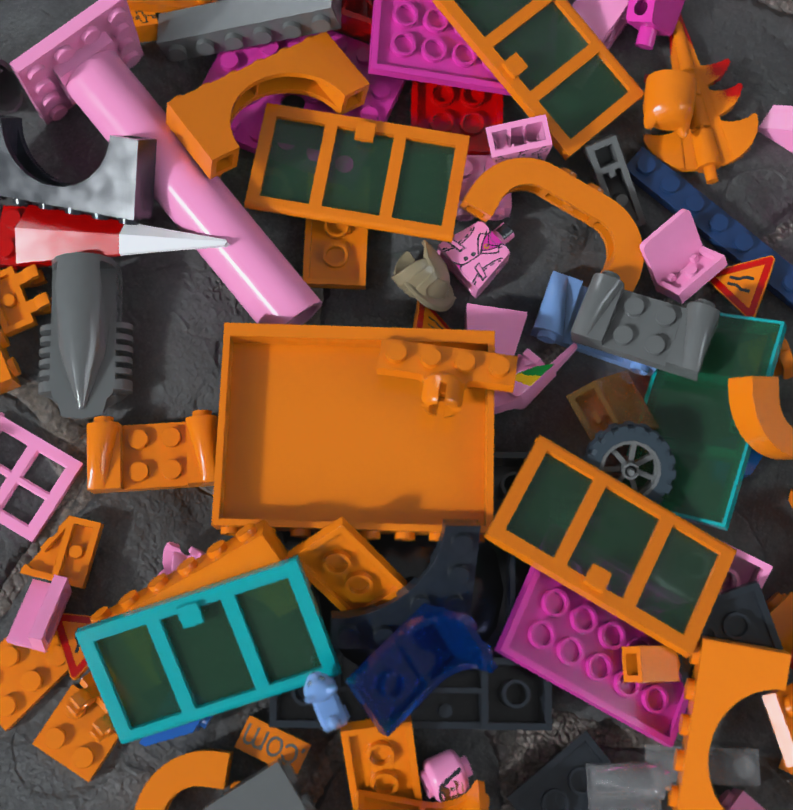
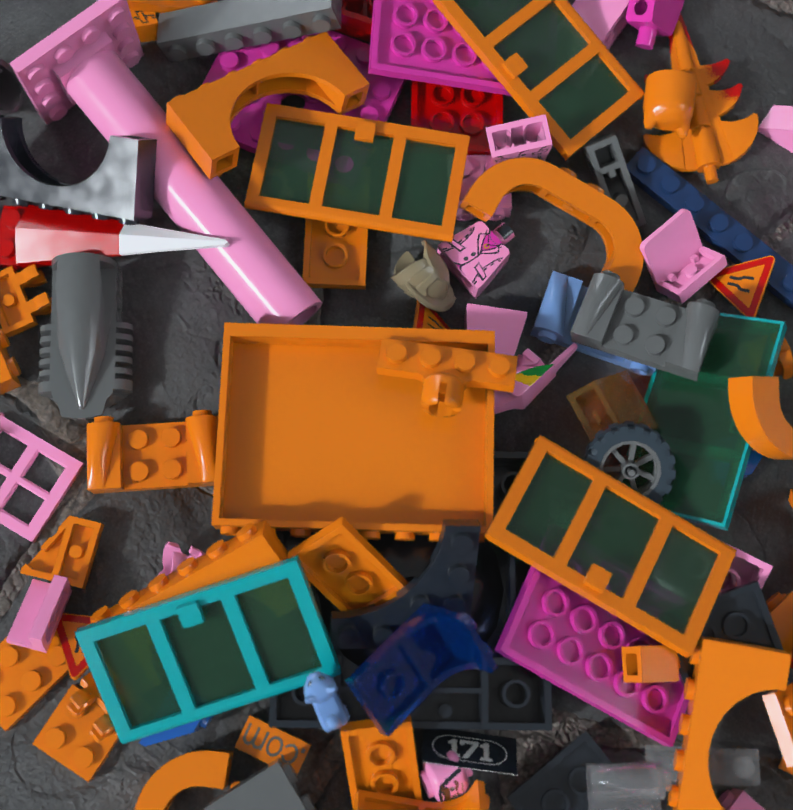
(473, 749): none -> black sticker

